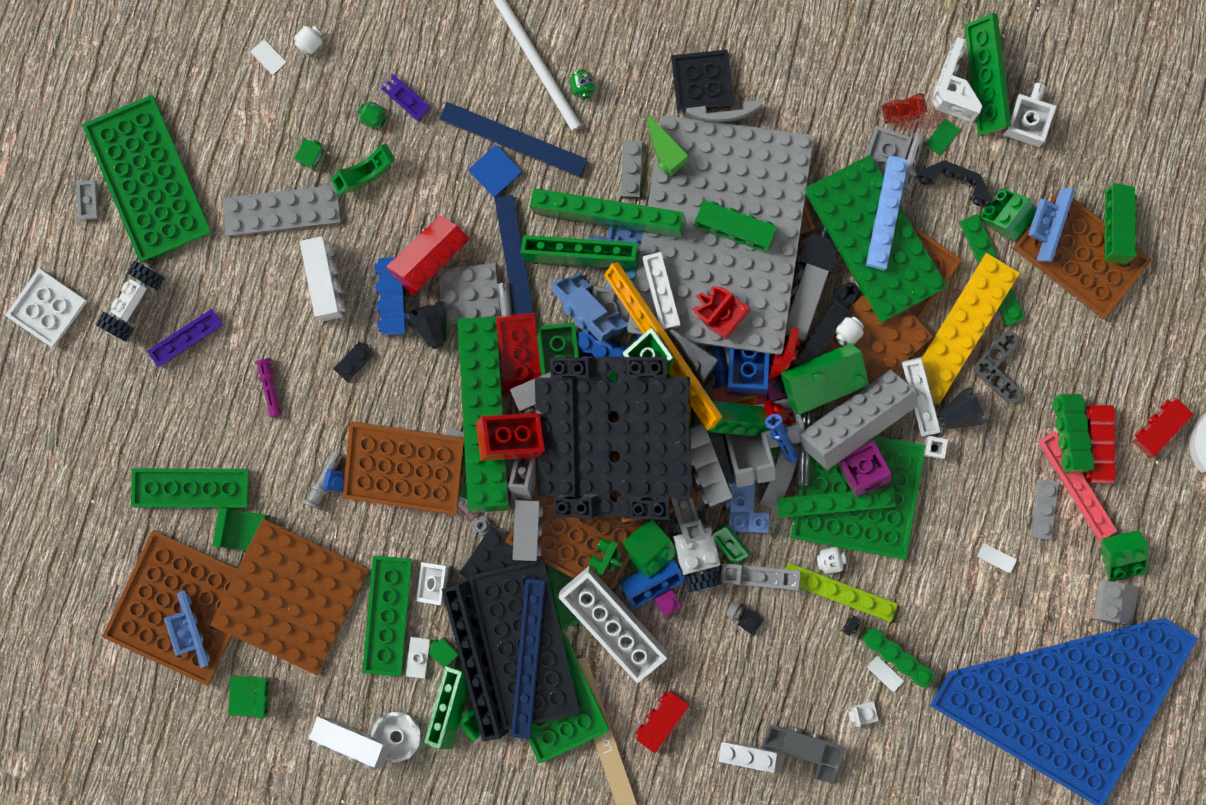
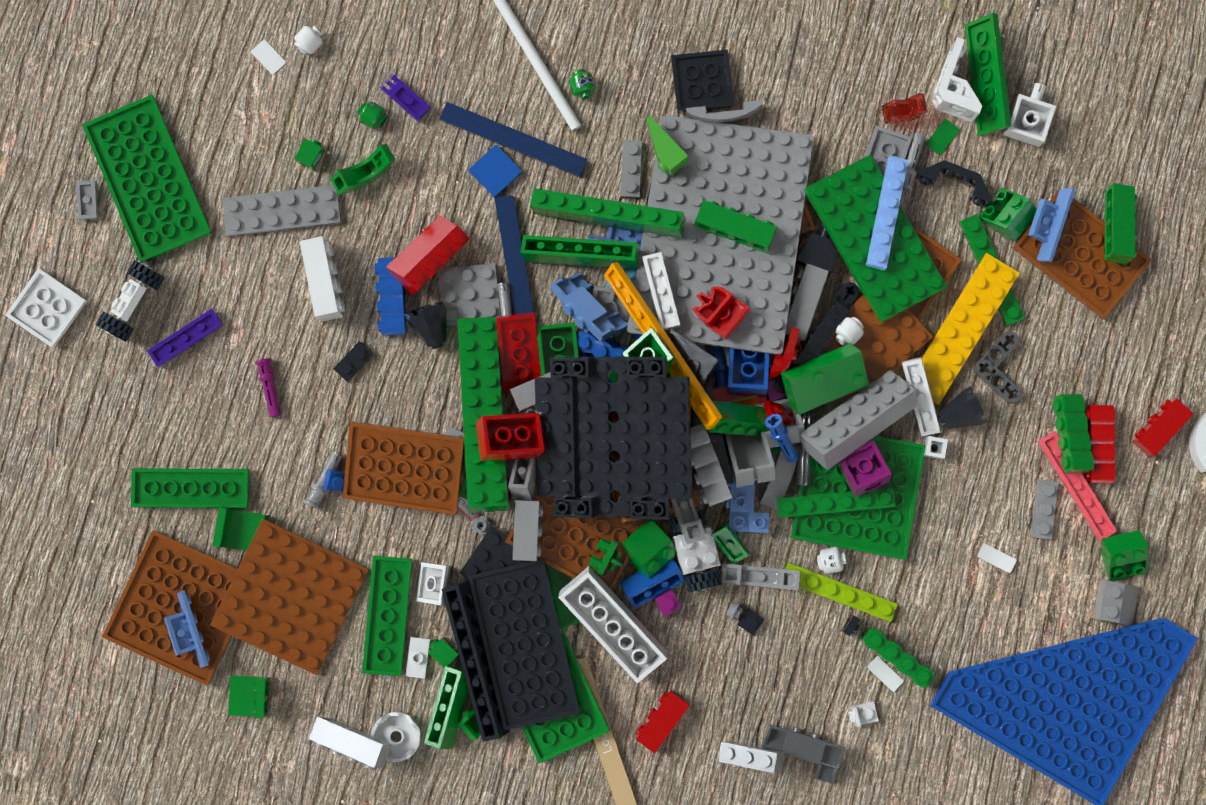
(528, 658): dark blue tile -> none

